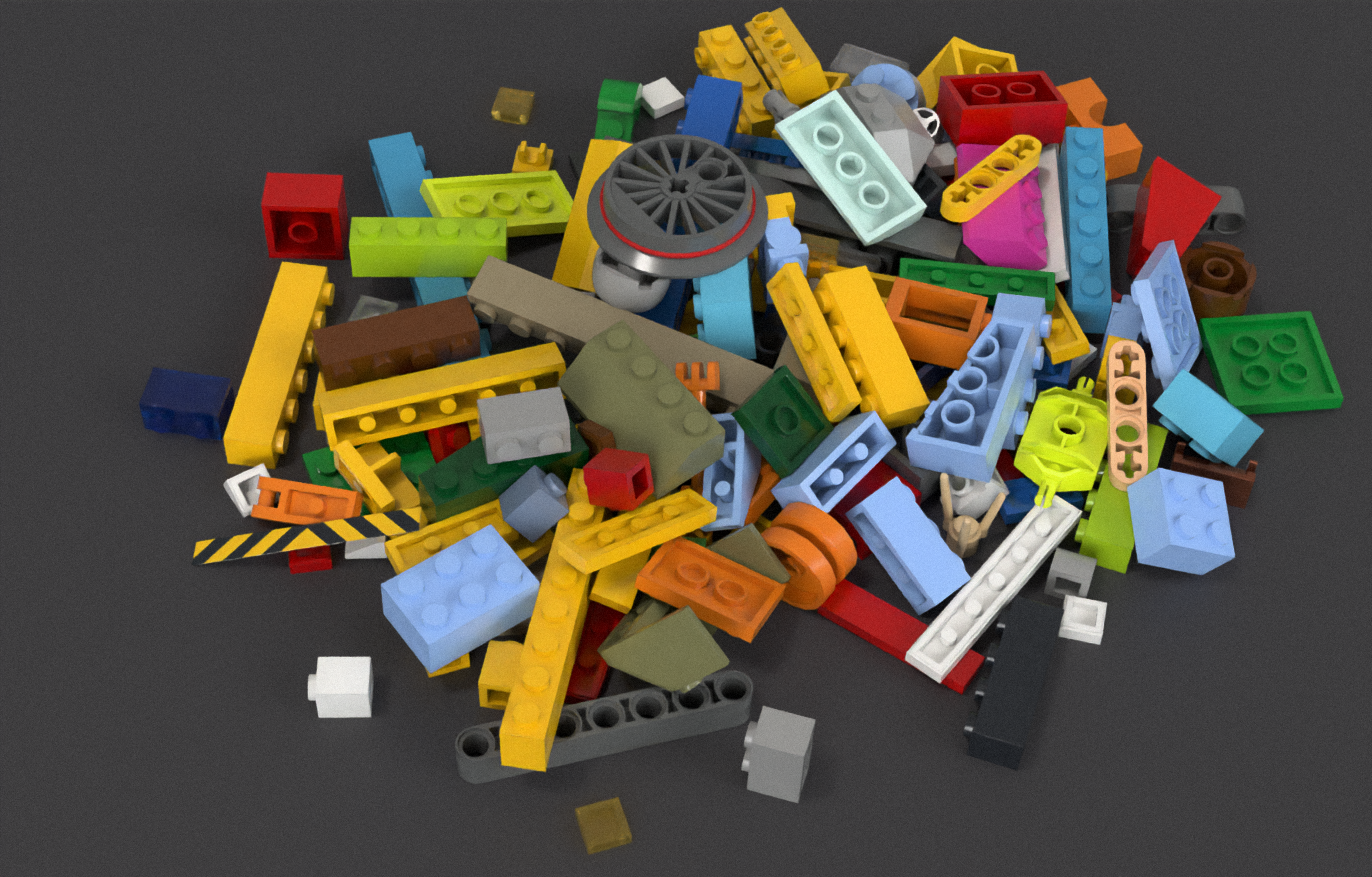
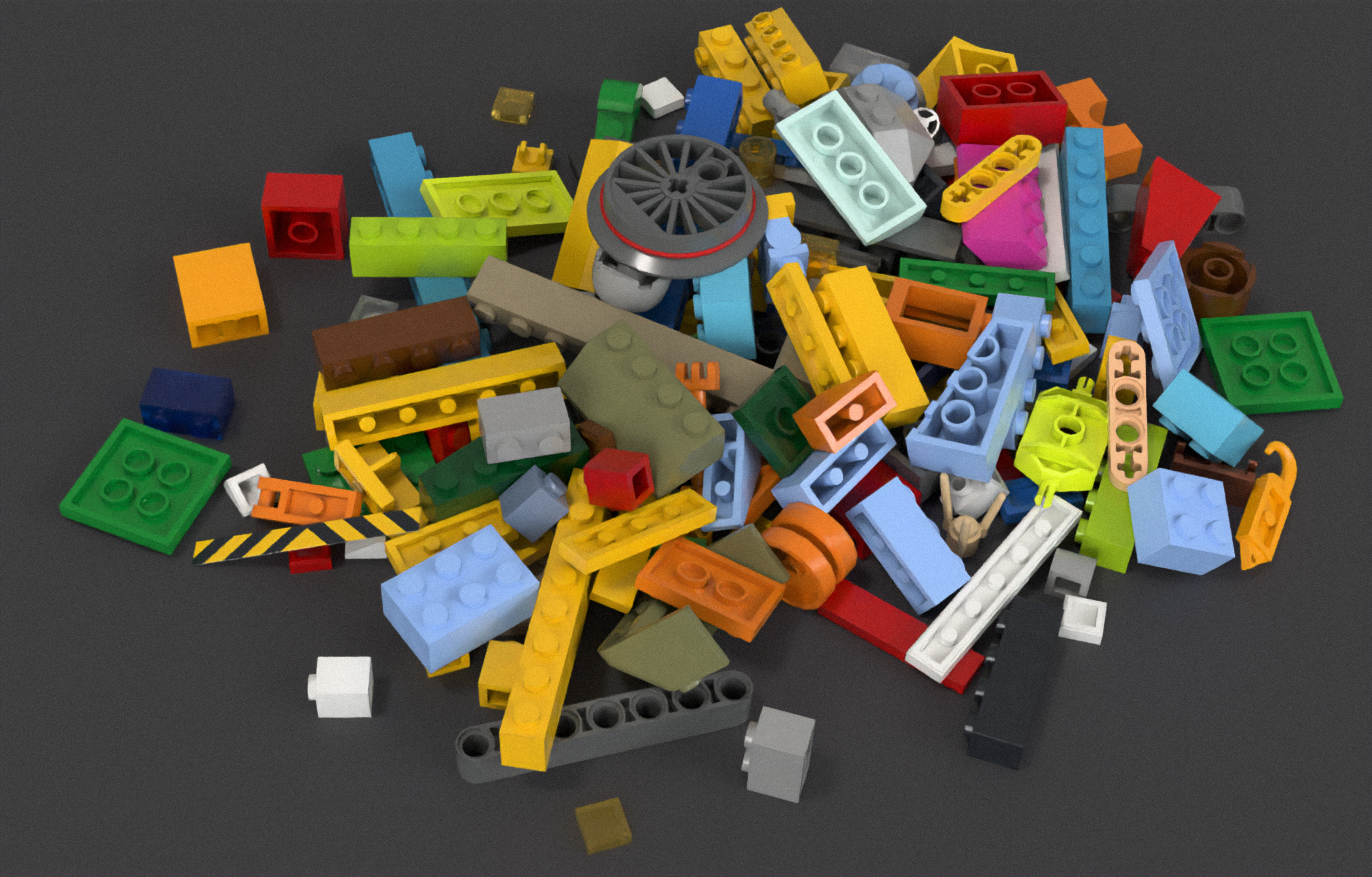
(146, 486): none -> green plate
(221, 295): none -> light orange brick
(278, 366): yellow brick -> none
(589, 667): red tile -> none
(759, 158): none -> clear yellow wheel
(844, 412): none -> orange slope
(1267, 510): none -> light orange plate

